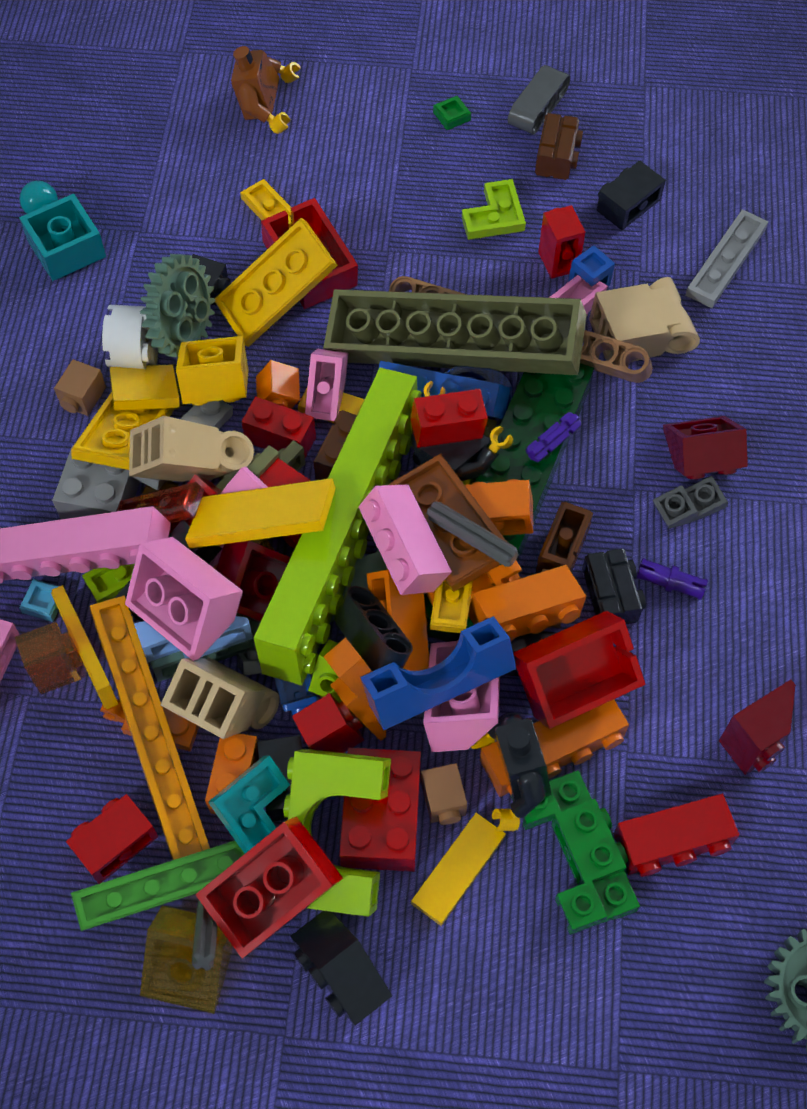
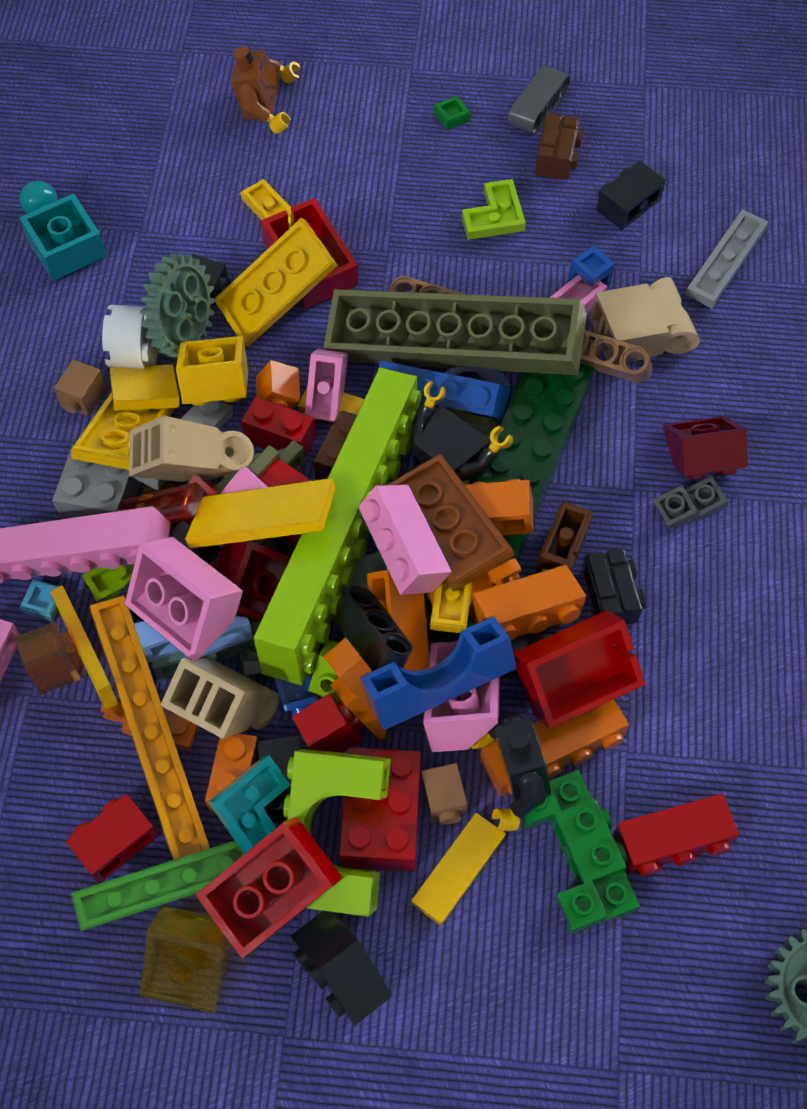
(204, 939): dark grey axle -> none
(448, 418): red brick -> none
(472, 534): dark grey axle -> none
(553, 437): dark purple axle -> none
(560, 240): red brick -> none
(671, 579): dark purple pin -> none
(760, 729): dark red slope -> none

